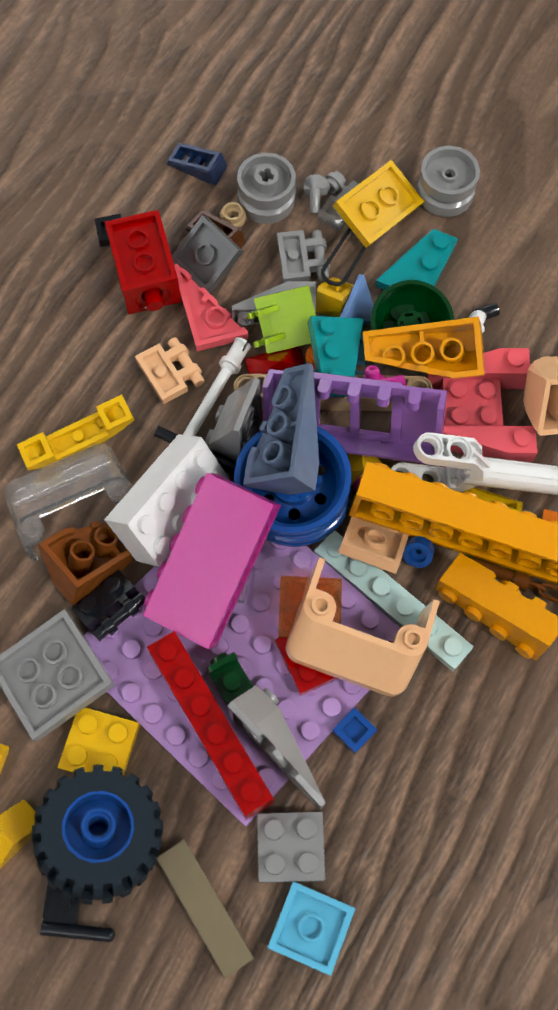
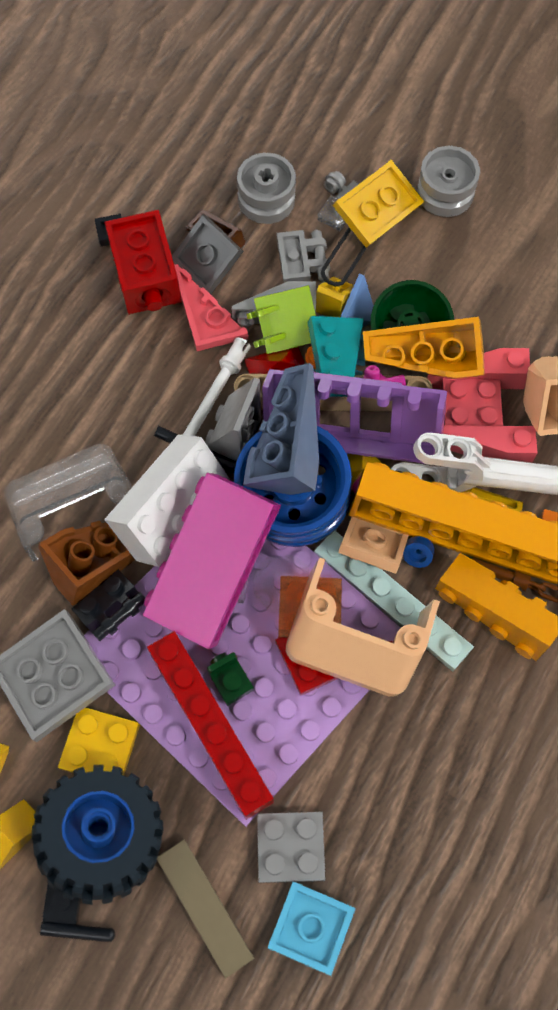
(85, 433): yellow slope -> none
(162, 374): light nougat plate -> none
(210, 172): dark blue slope -> none
(233, 209): tan plate -> none
(265, 725): light grey wedge -> none
(315, 187): light grey plate -> none
(354, 730): blue plate -> none
(422, 261): teal wing -> none
(485, 312): black arm -> none

